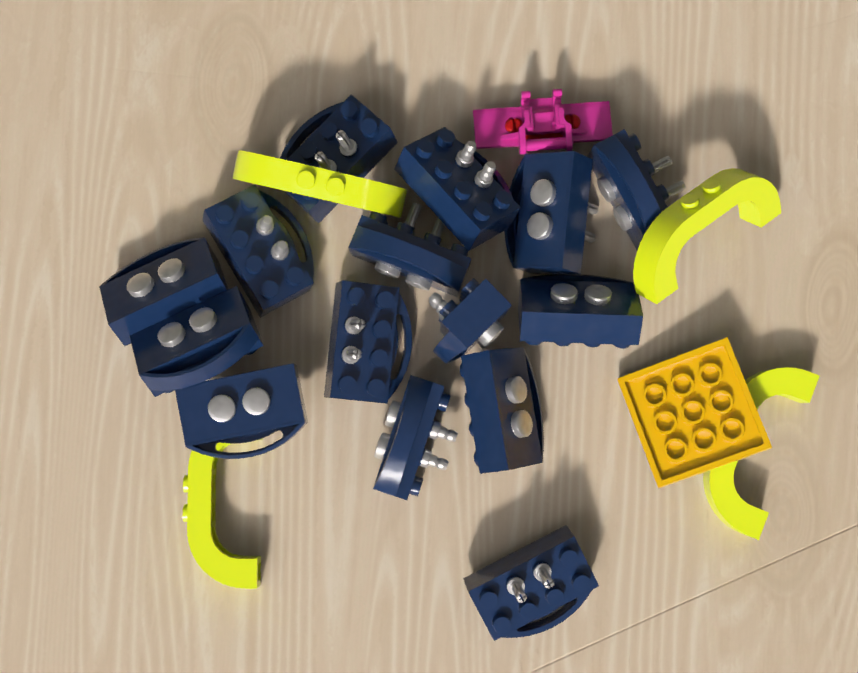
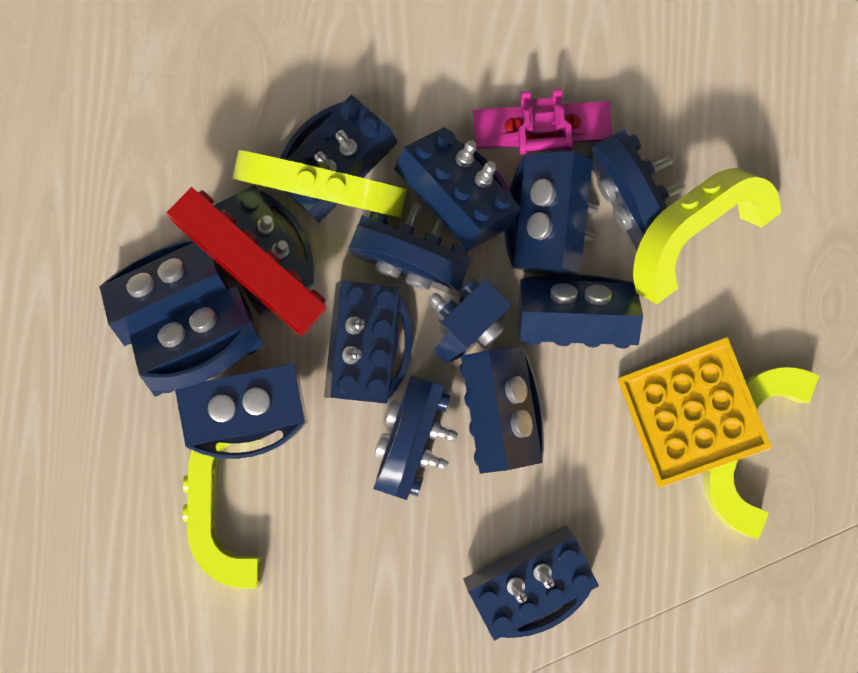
(246, 261): none -> red brick

